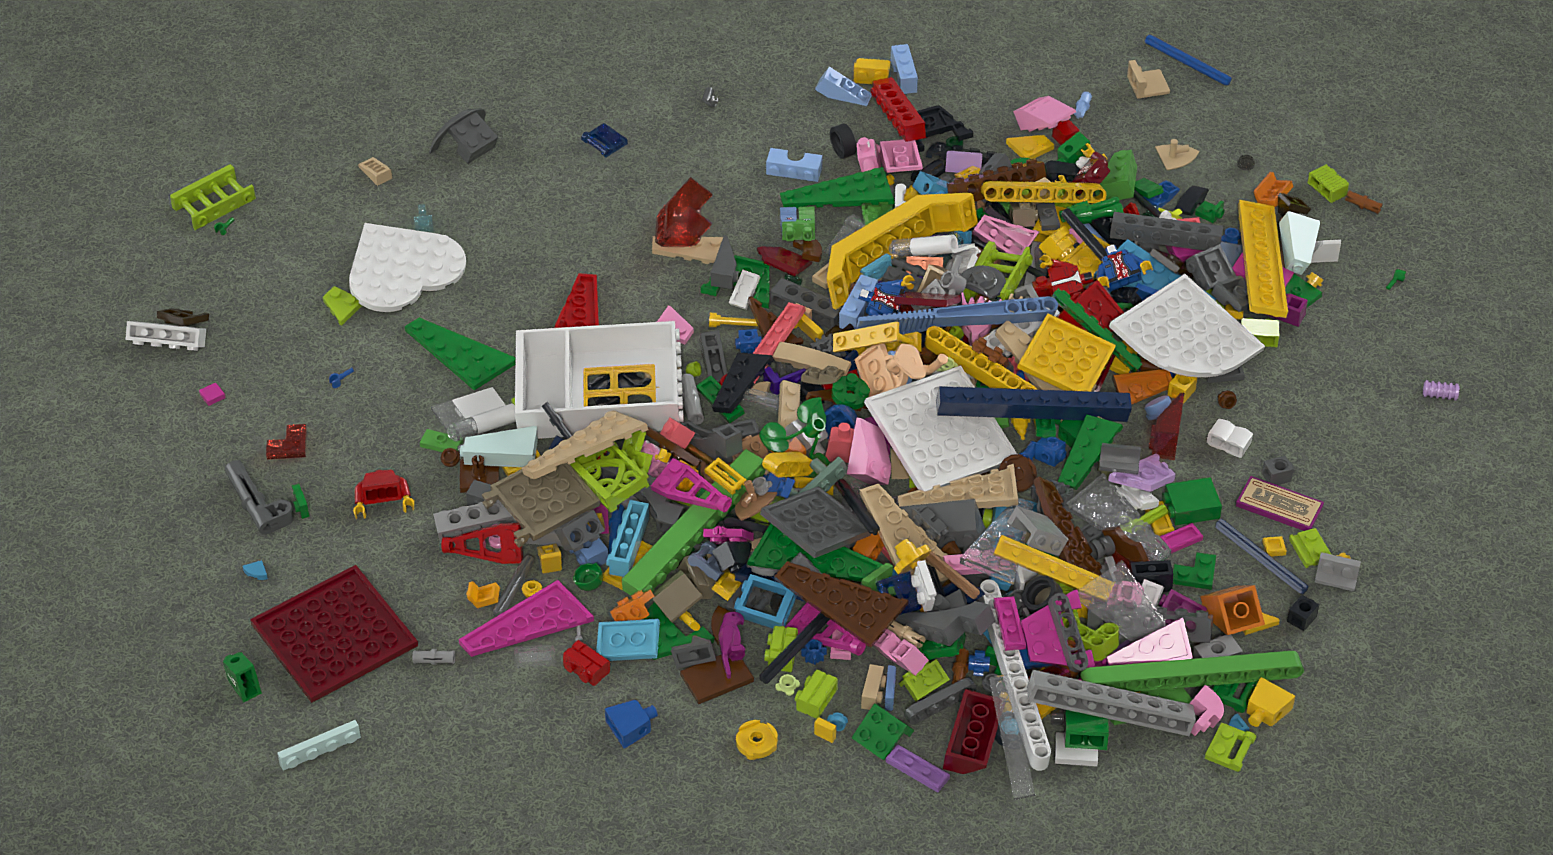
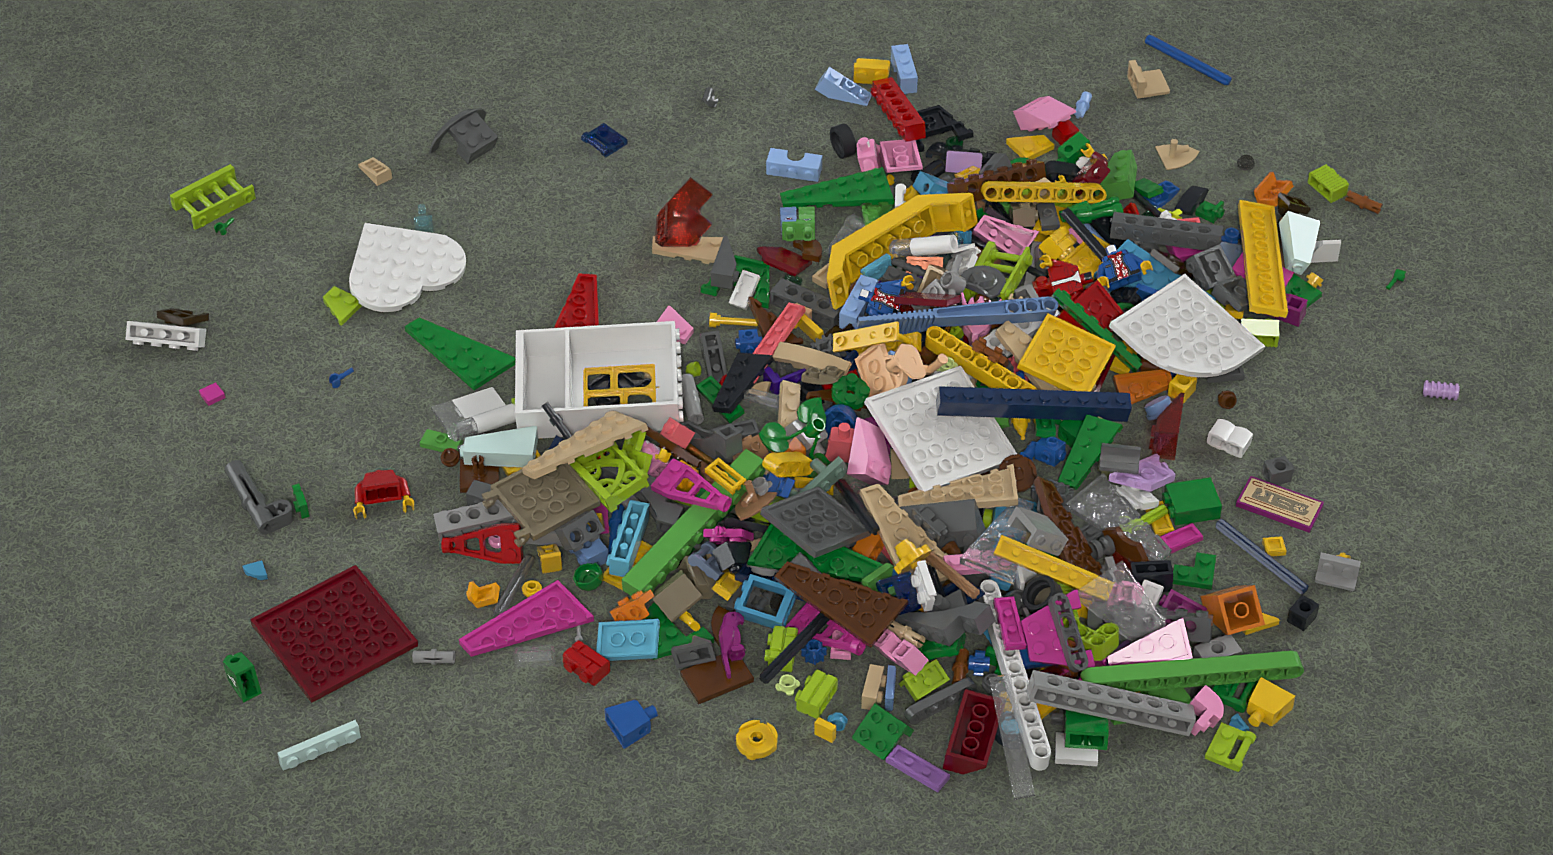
(292, 447): clear red plate -> none
(1309, 546): lime plate -> none

